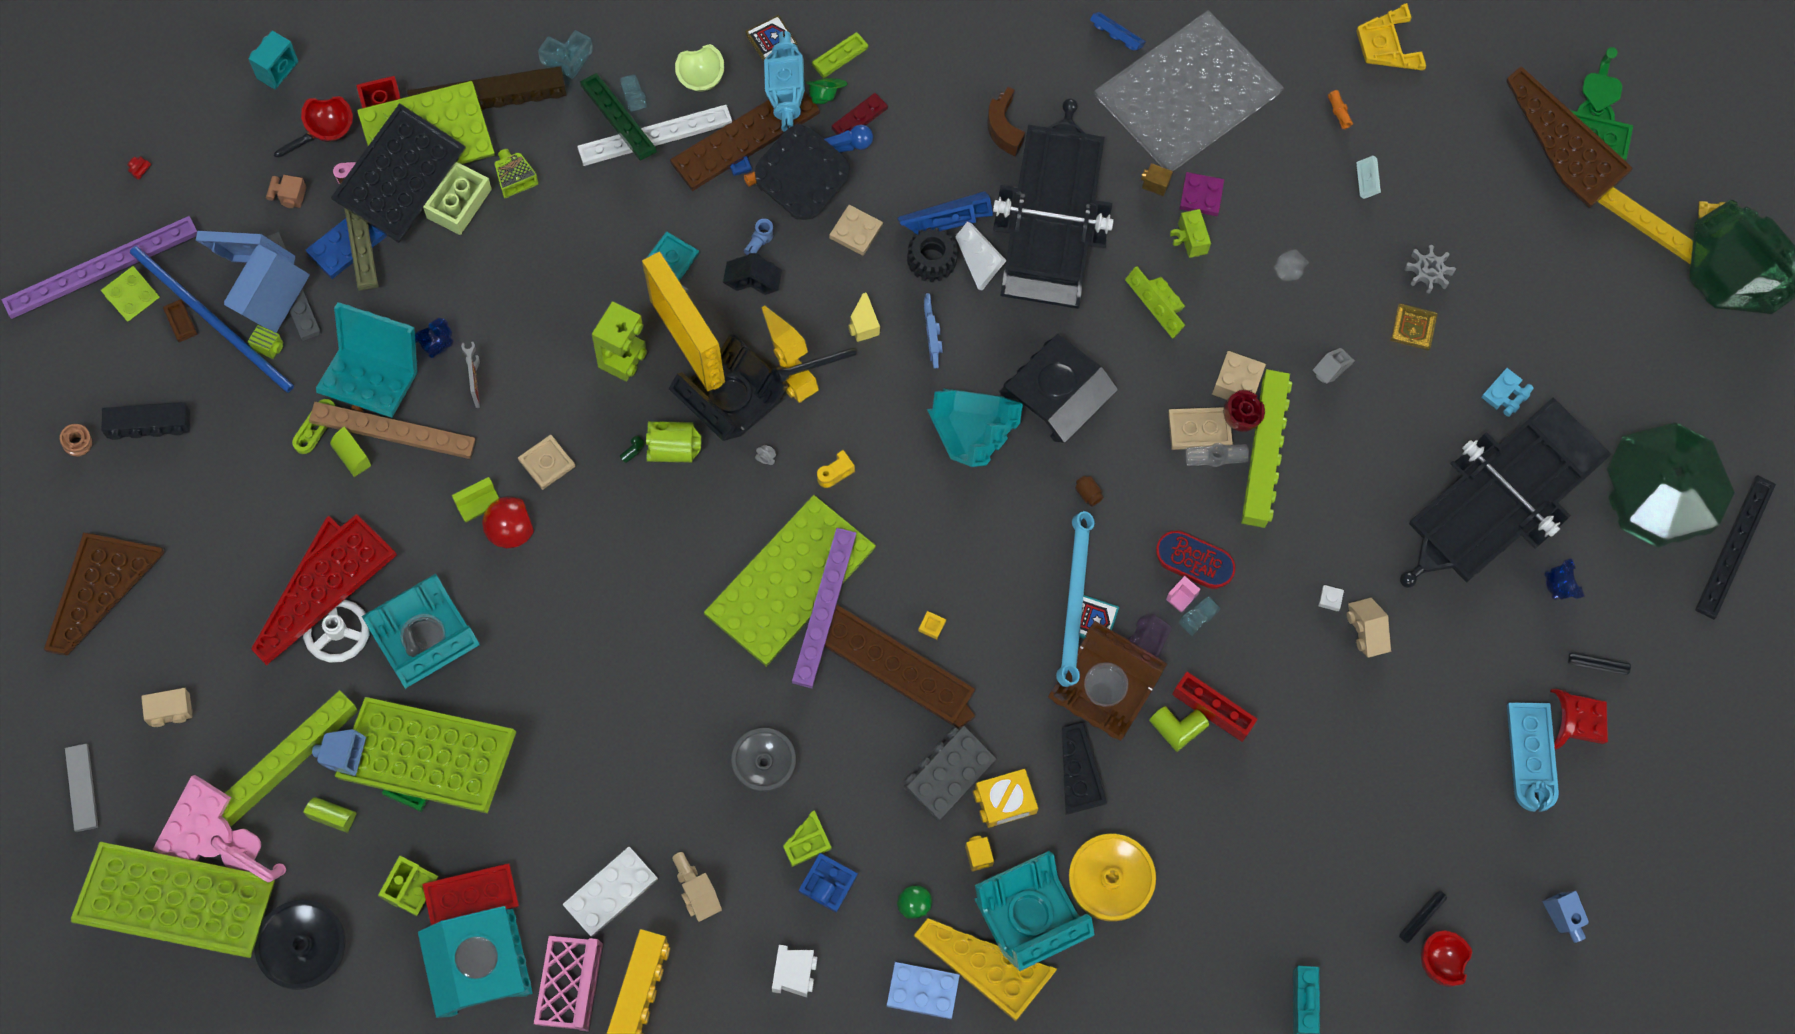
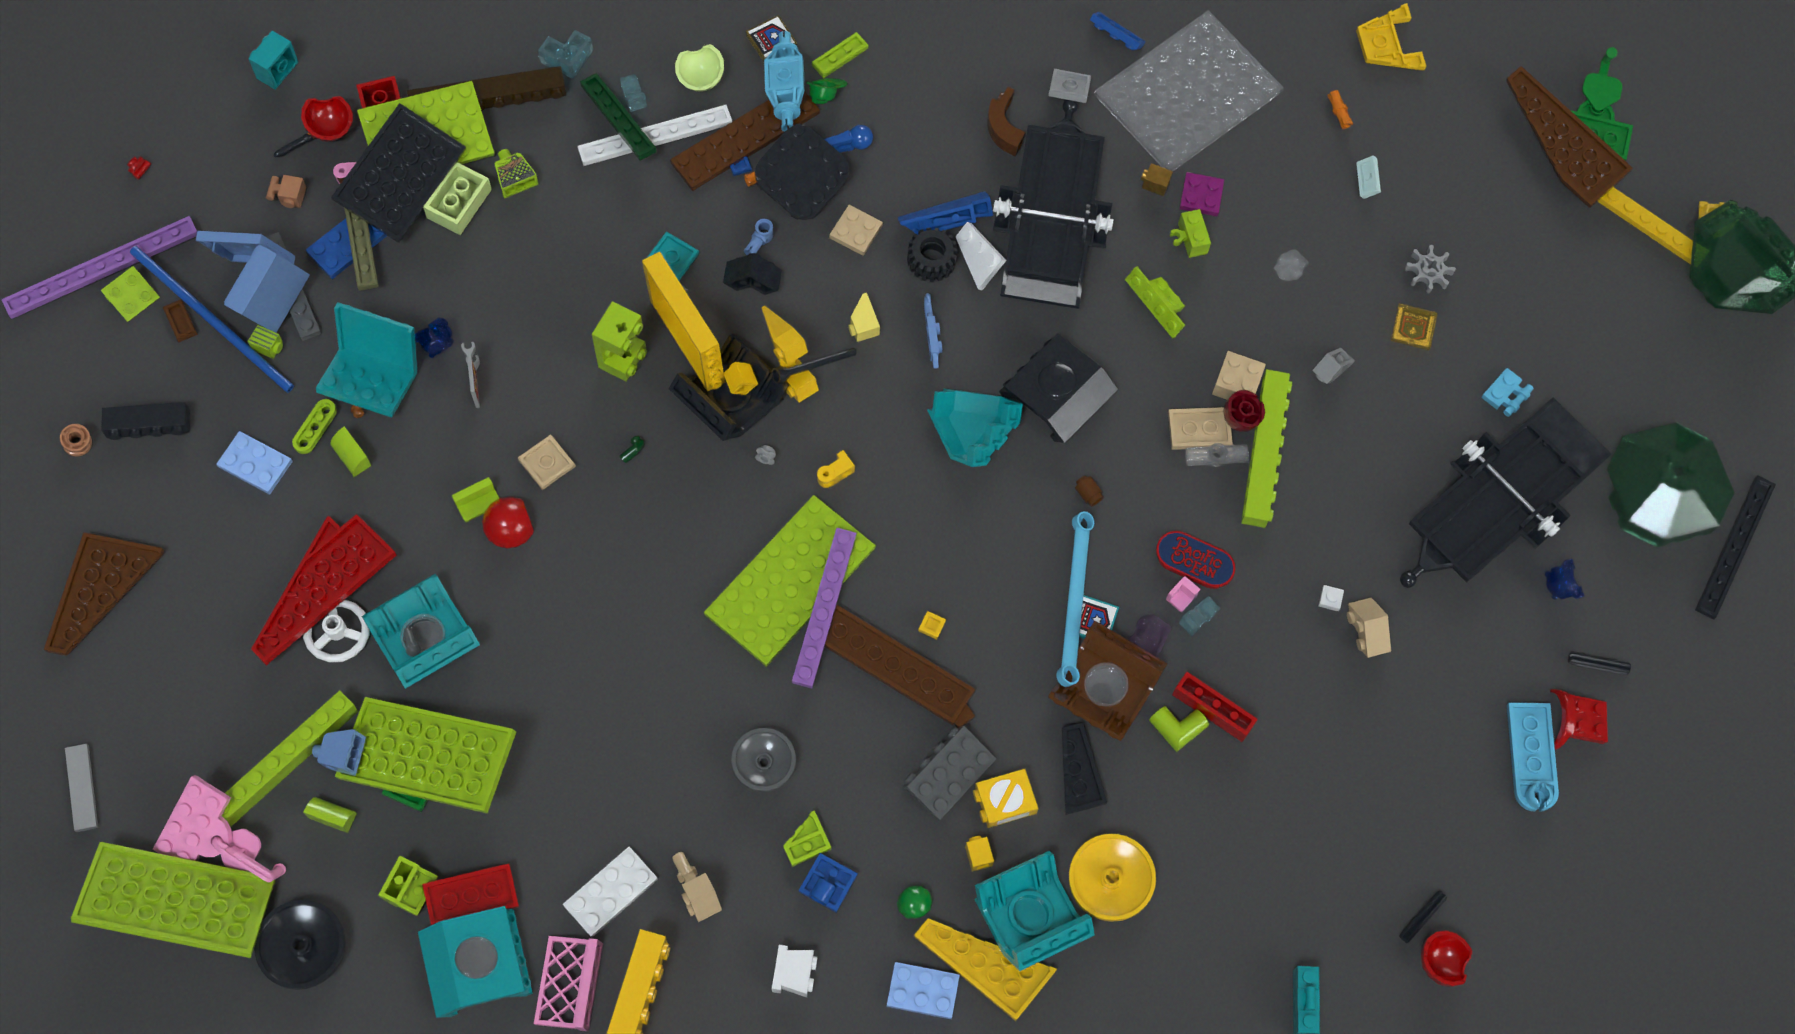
(166, 707): tan brick -> none
(254, 462): none -> light blue plate
(392, 430): medium nougat plate -> none
(672, 442): lime cylinder -> none
(740, 378): none -> yellow brick
(861, 114): dark red plate -> none
(1070, 85): none -> light grey tile
(1567, 914): medium blue torso -> none

